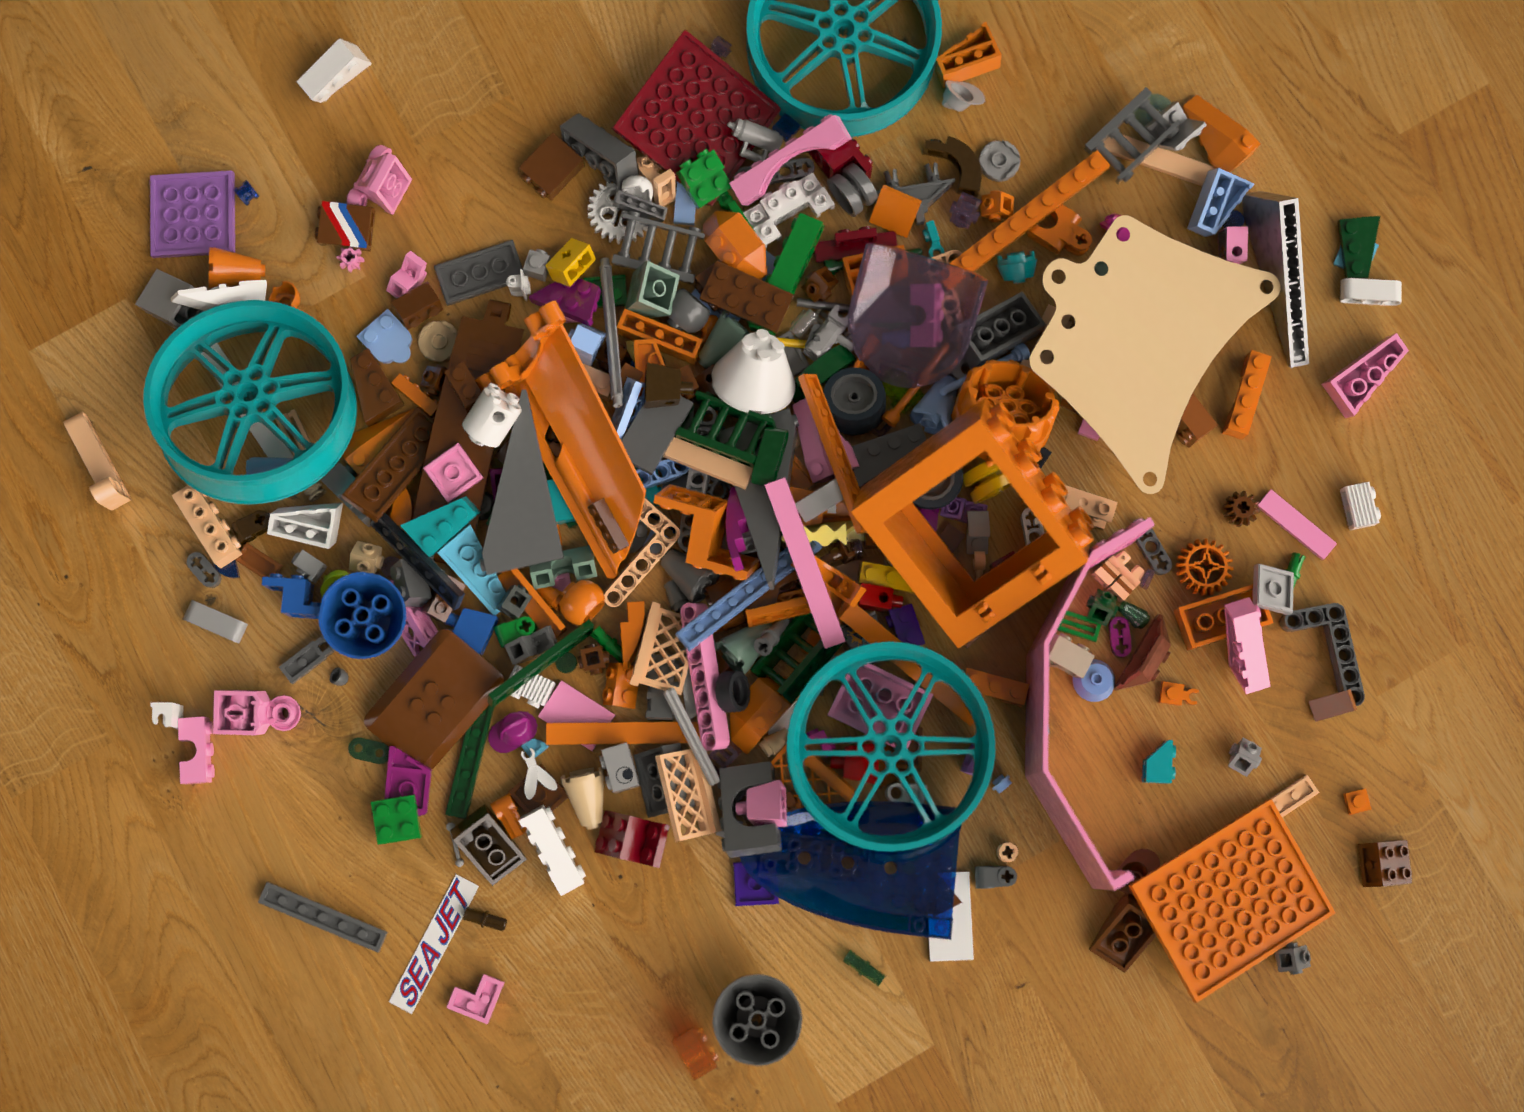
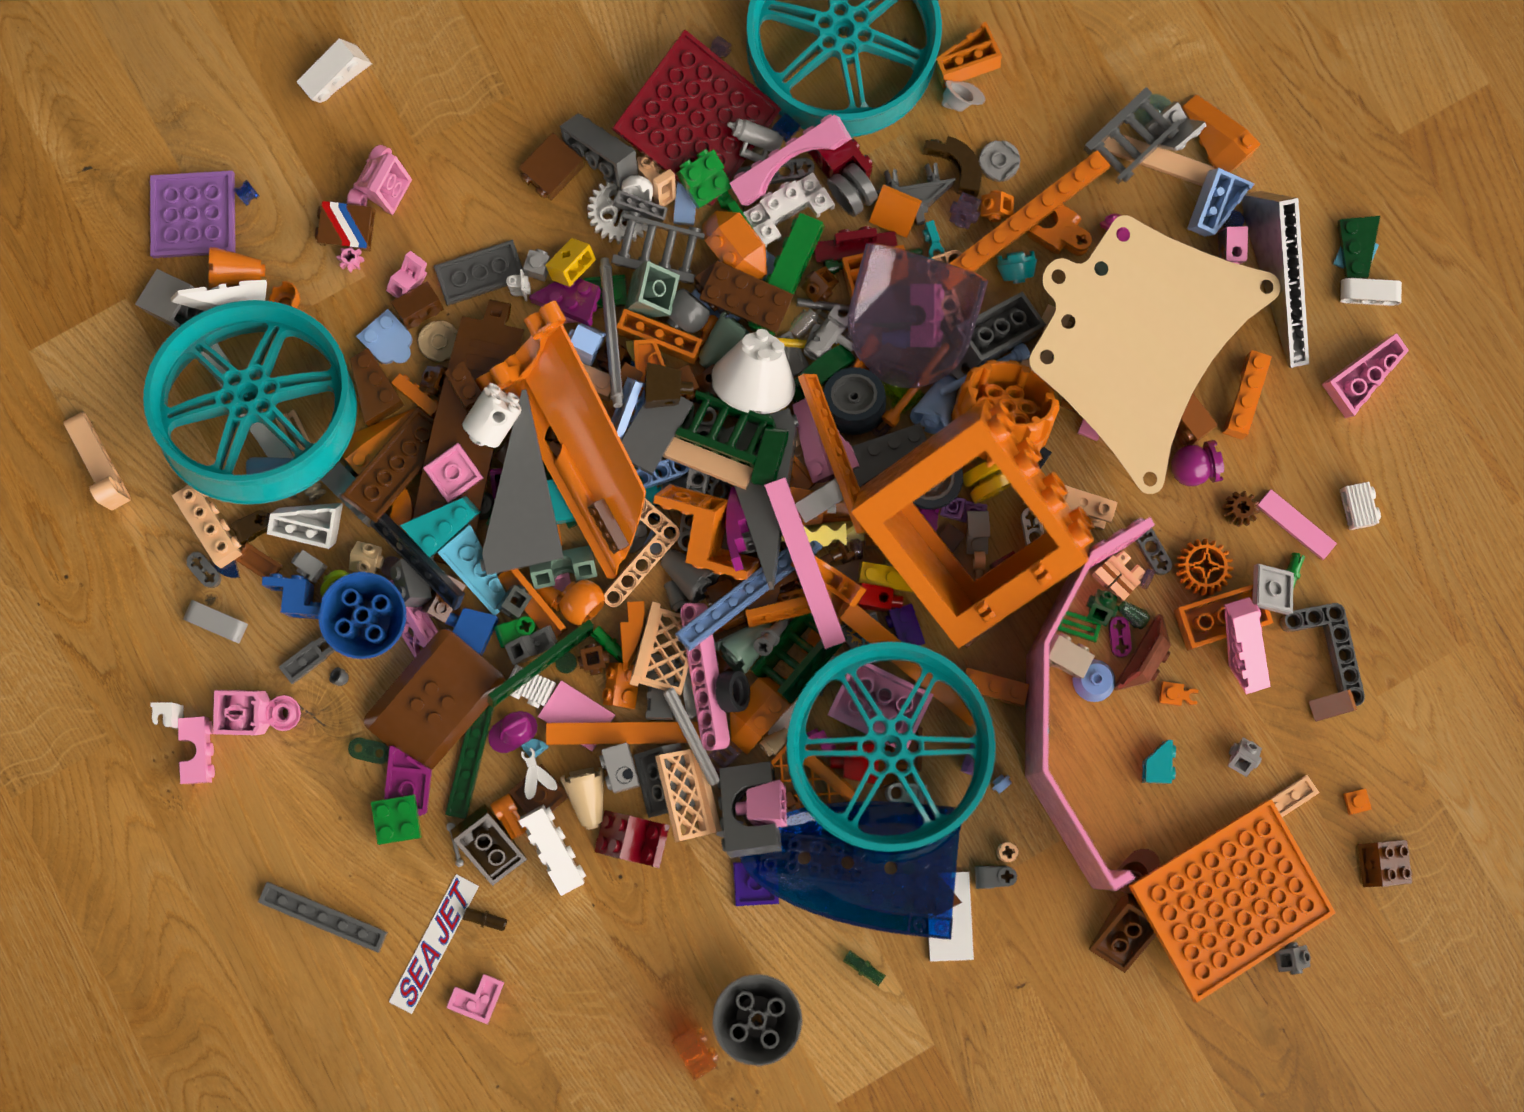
(1195, 464): none -> magenta tile

